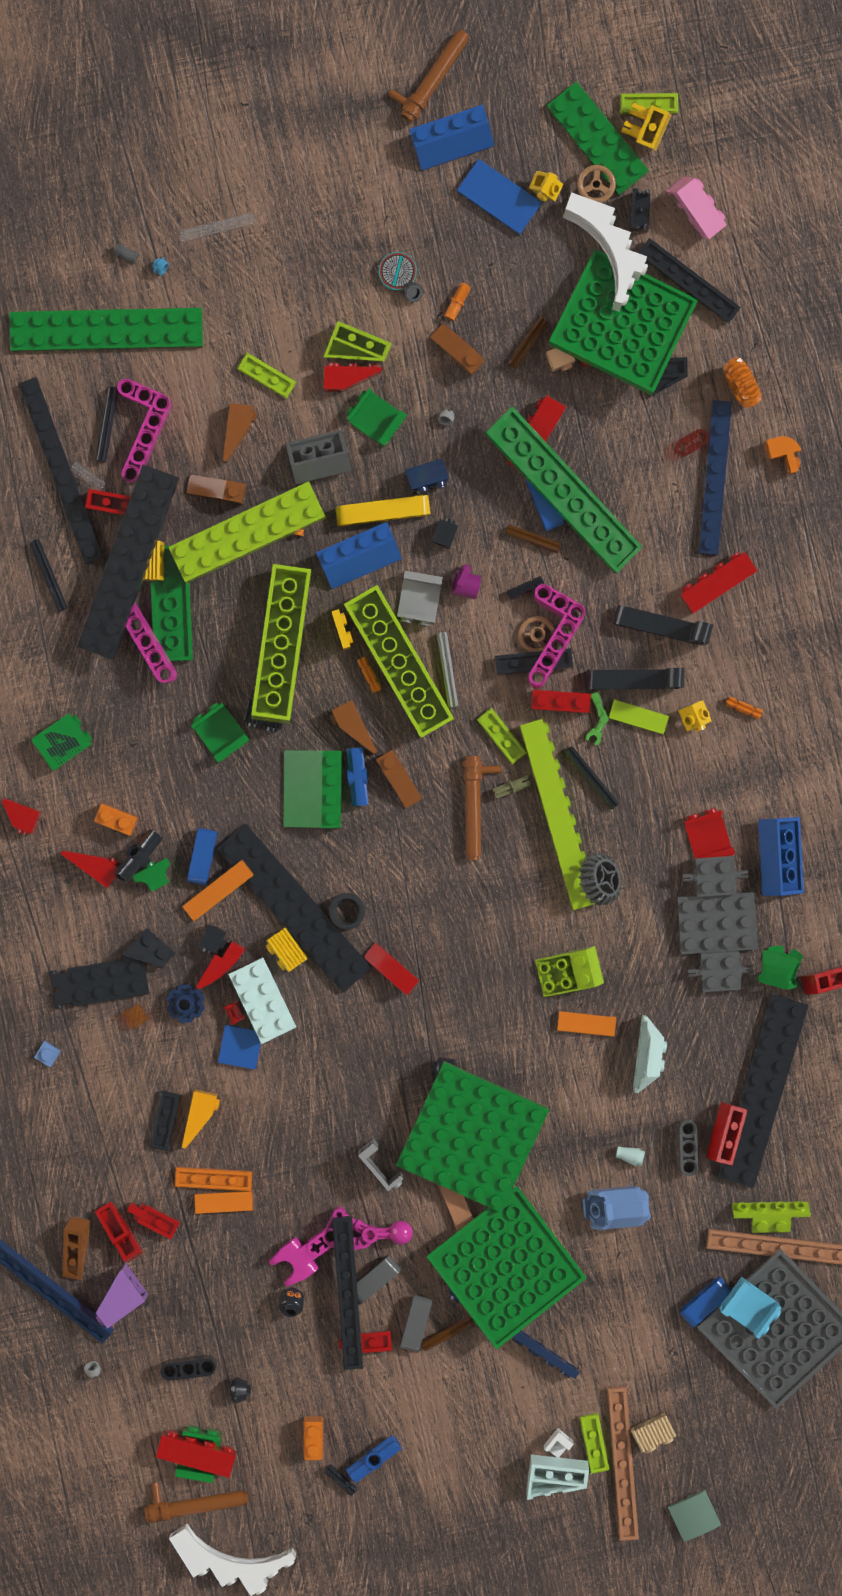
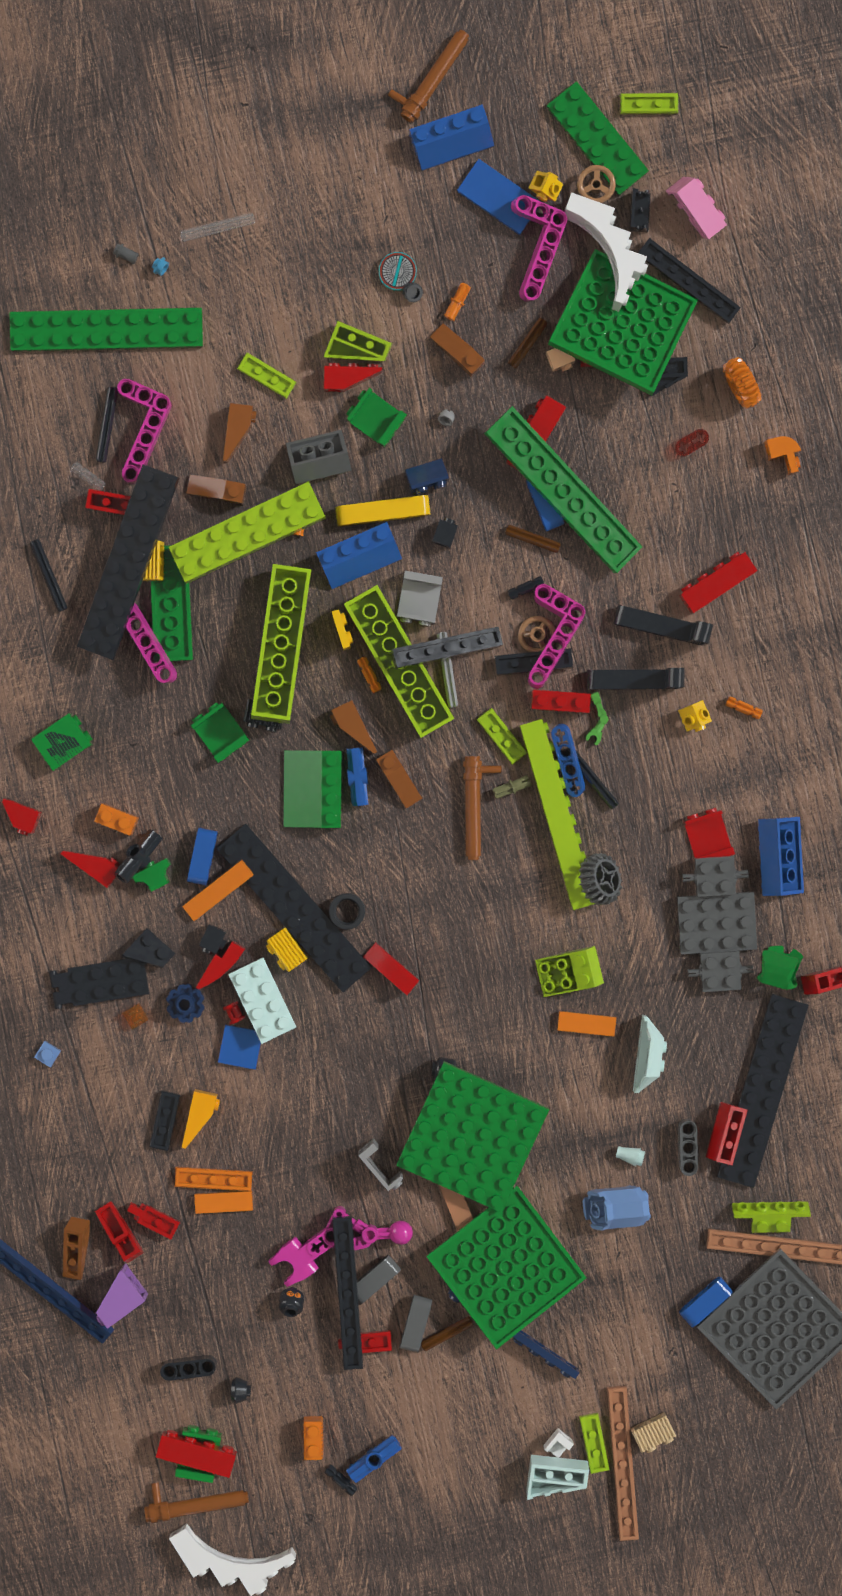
(61, 470): black plate -> none
(92, 1365): light grey hinge -> none
(446, 647): none -> black plate
(465, 583): magenta piece -> none
(542, 244): none -> dark pink beam
(572, 759): none -> blue beam
(638, 717): lime tile -> none
(653, 128): yellow brick -> none
(694, 1515): sand green slope -> none
(715, 477): dark blue plate -> none
(751, 1307): medium azure panel -> none

